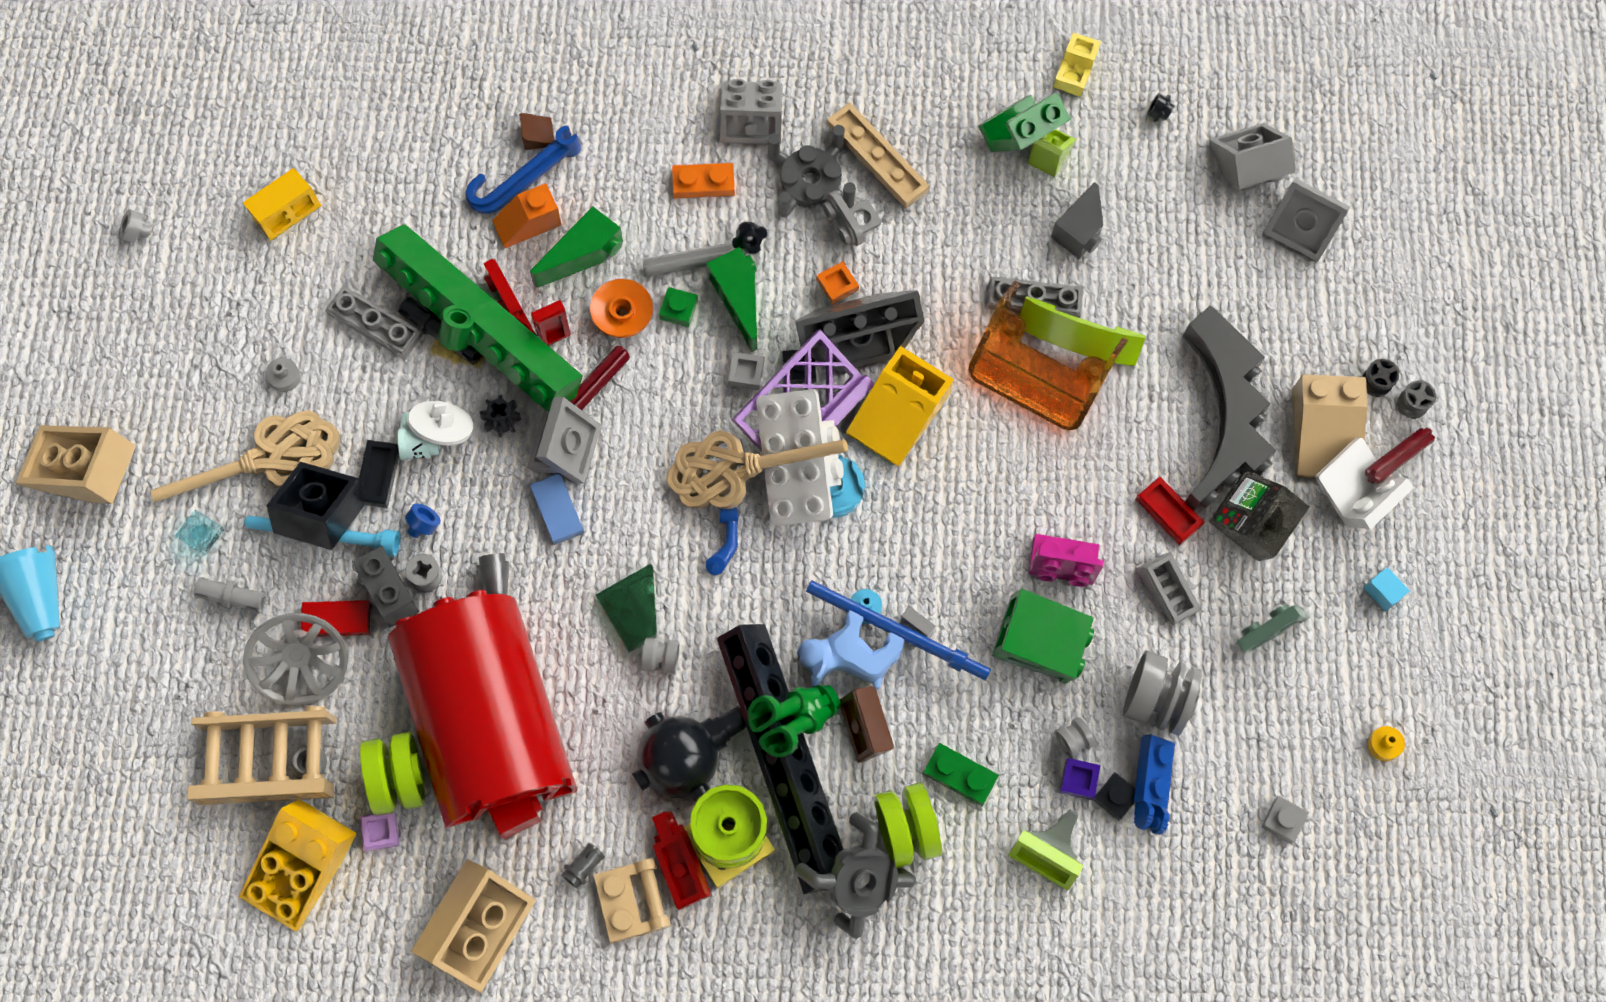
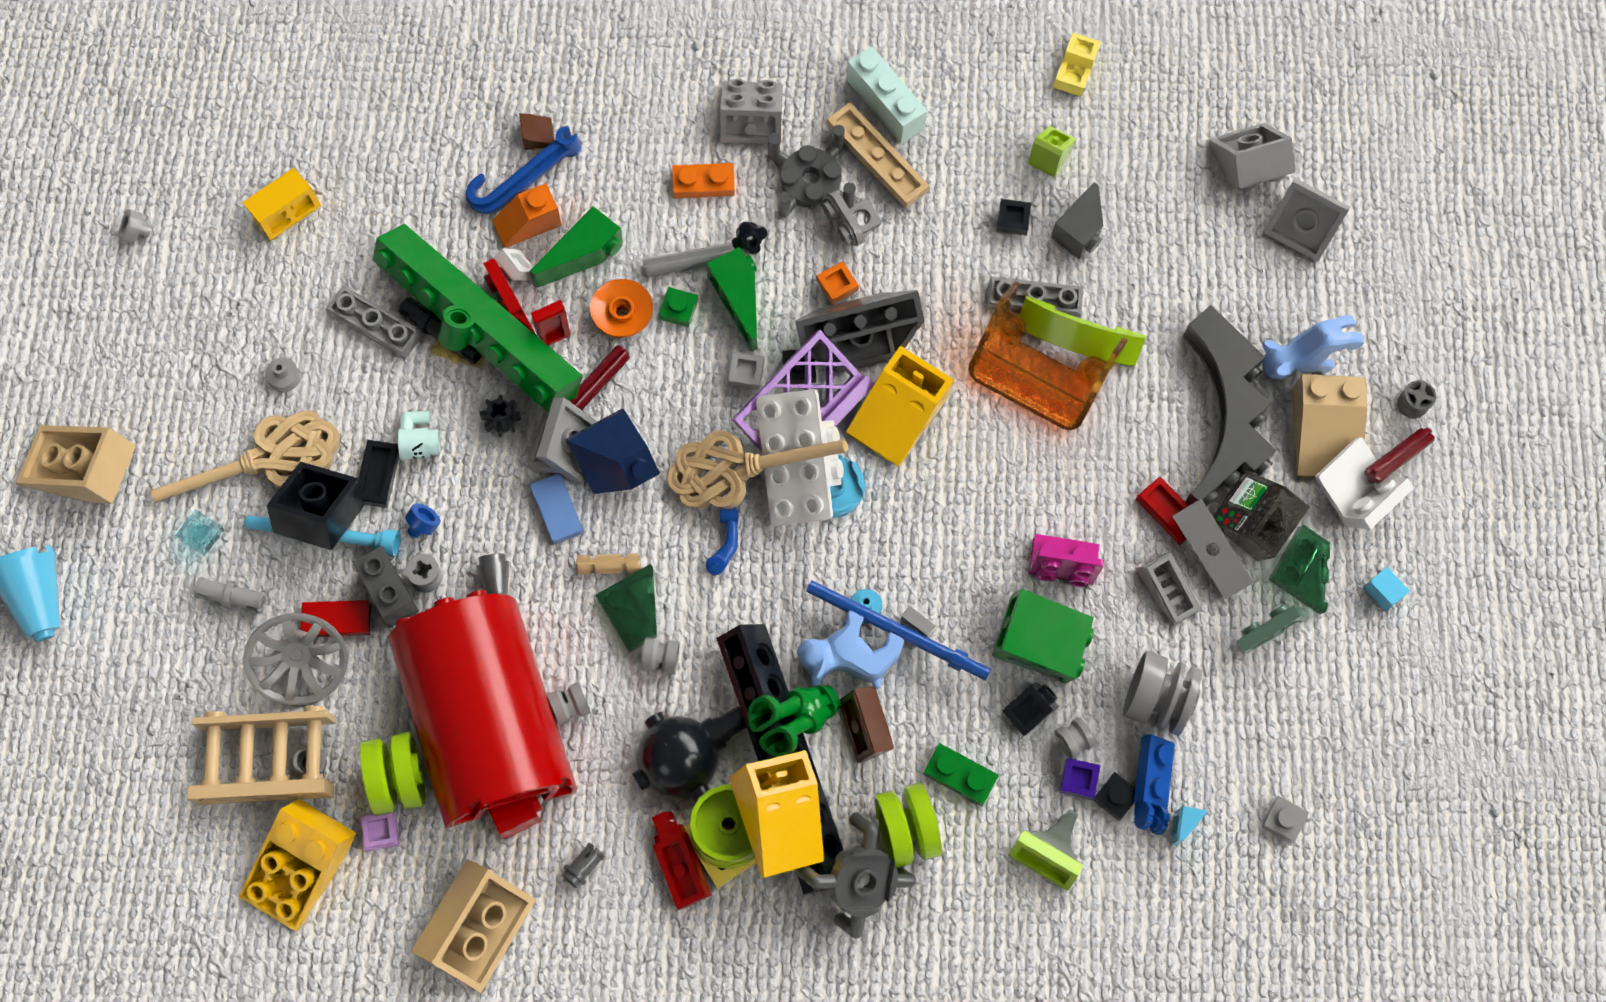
(440, 423): white piece -> none
(514, 264): none -> white plate
(568, 703): none -> light grey wheel
(608, 563): none -> tan axle
(613, 454): none -> dark blue slope
(620, 904): tan plate -> none
(780, 812): none -> yellow slope
(886, 95): none -> light aqua brick
(1013, 217): none -> black plate
(1023, 123): green panel -> none
(1031, 707): none -> black bracket
(1160, 107): black plate -> none
(1184, 822): none -> medium azure slope
(1224, 566): none -> light grey tile
(1304, 569): none -> clear green wing
(1310, 349): none -> light blue animal
(1383, 370): black wheel -> none
(1386, 743): yellow tile -> none

